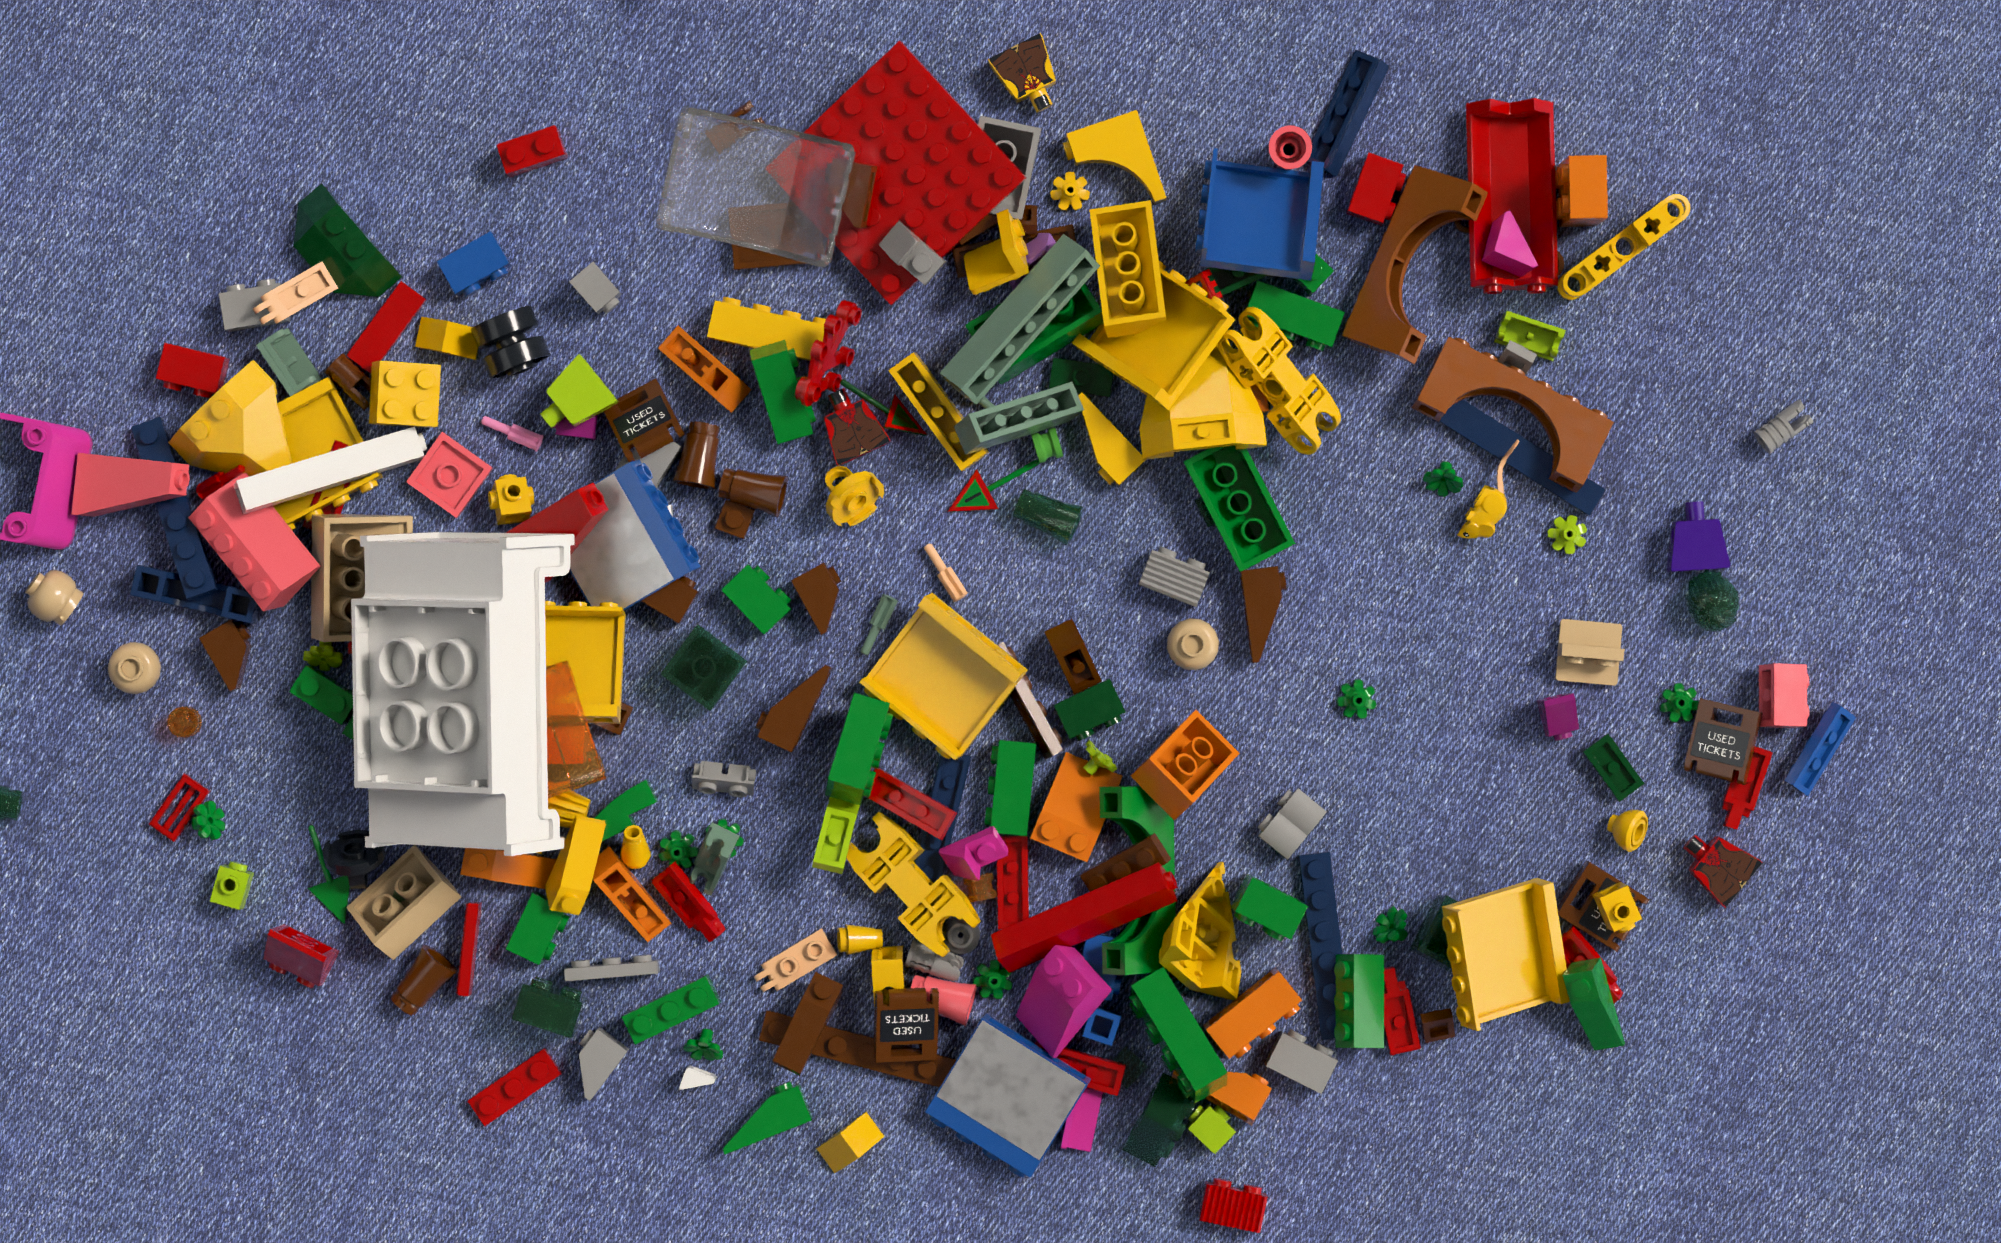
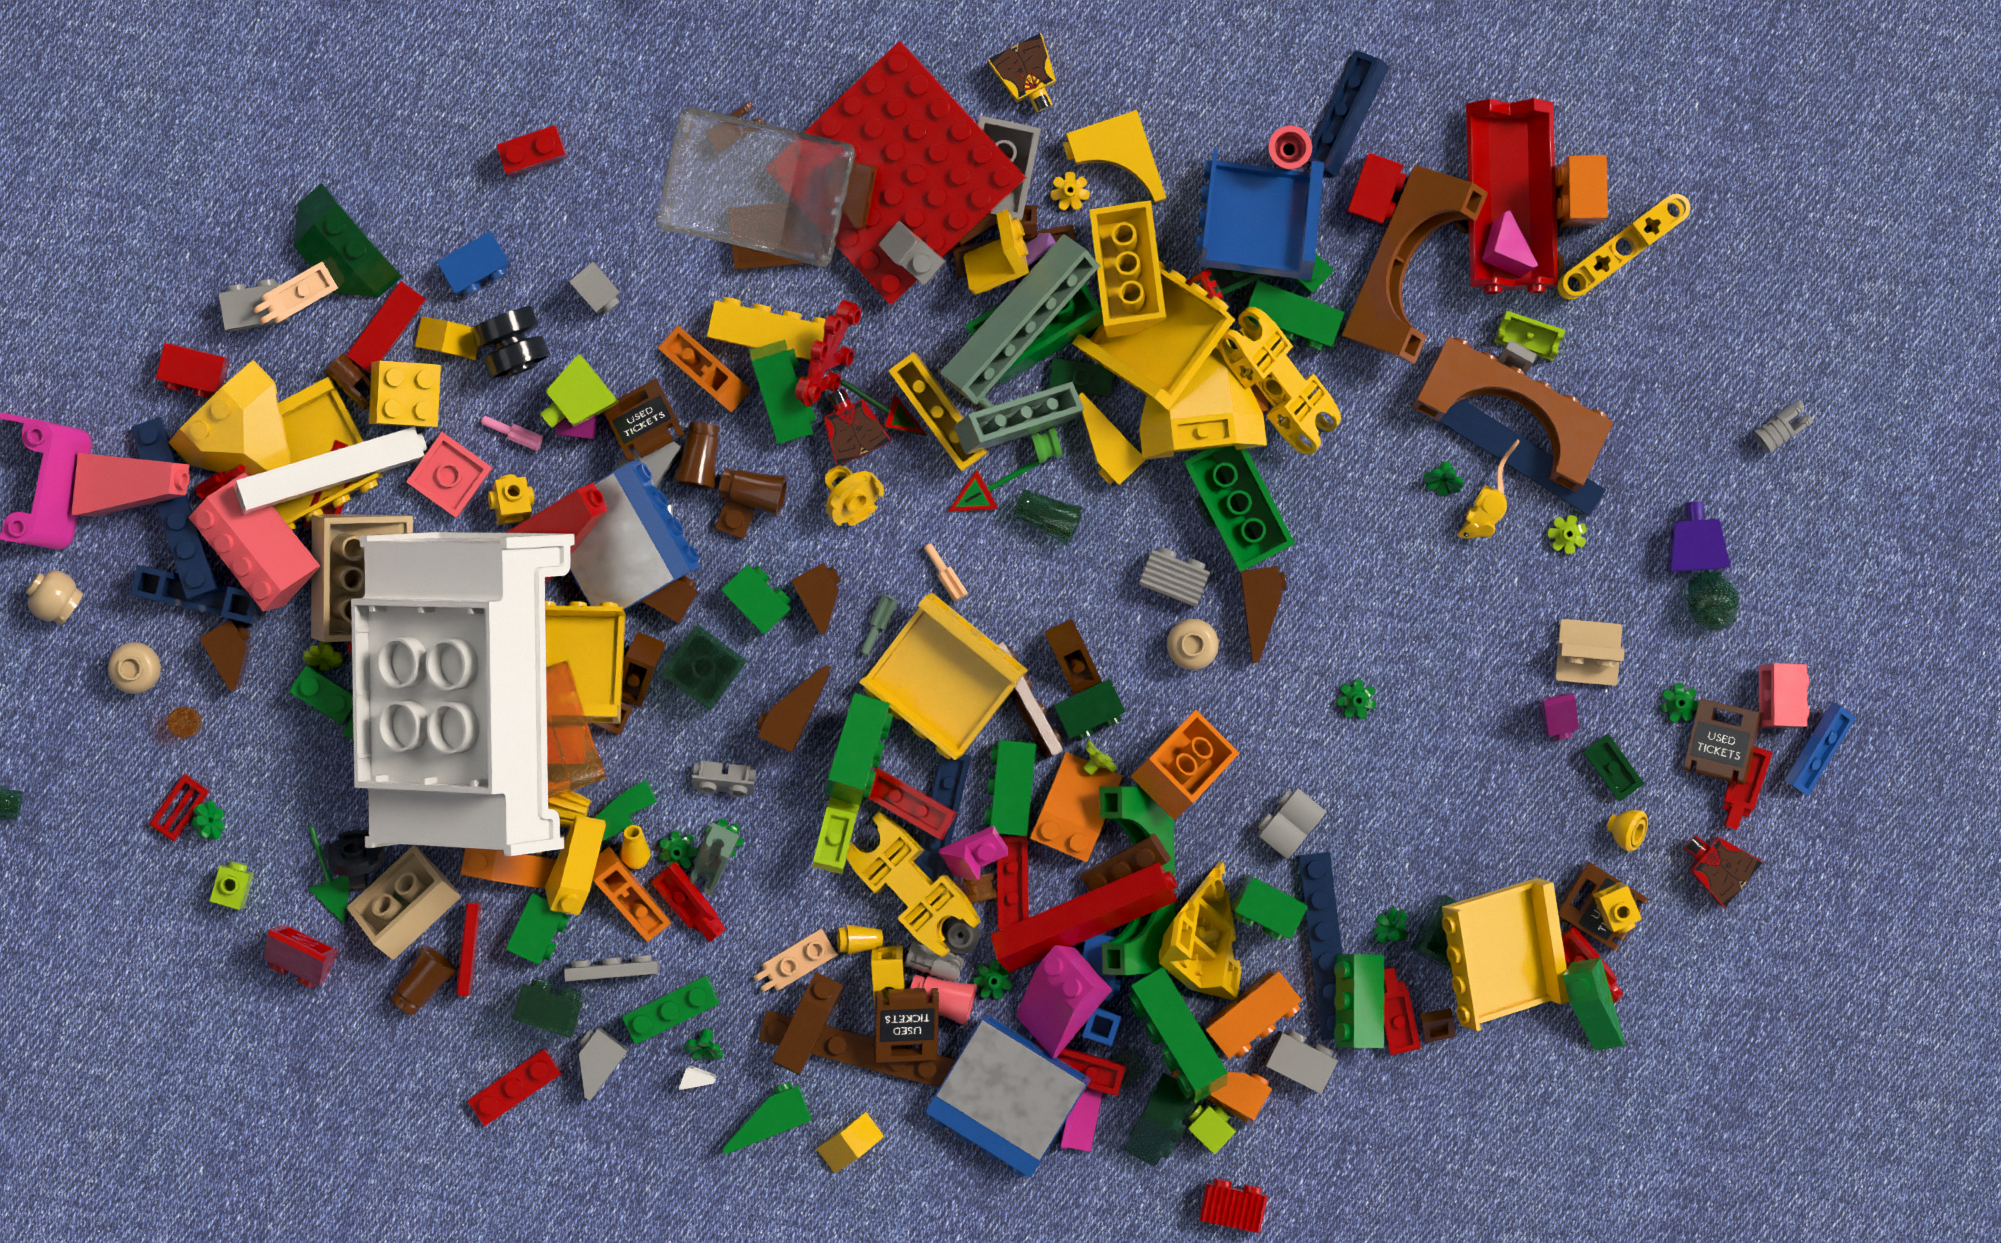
(289, 361): sand green hinge -> none
(640, 667): none -> reddish brown slope

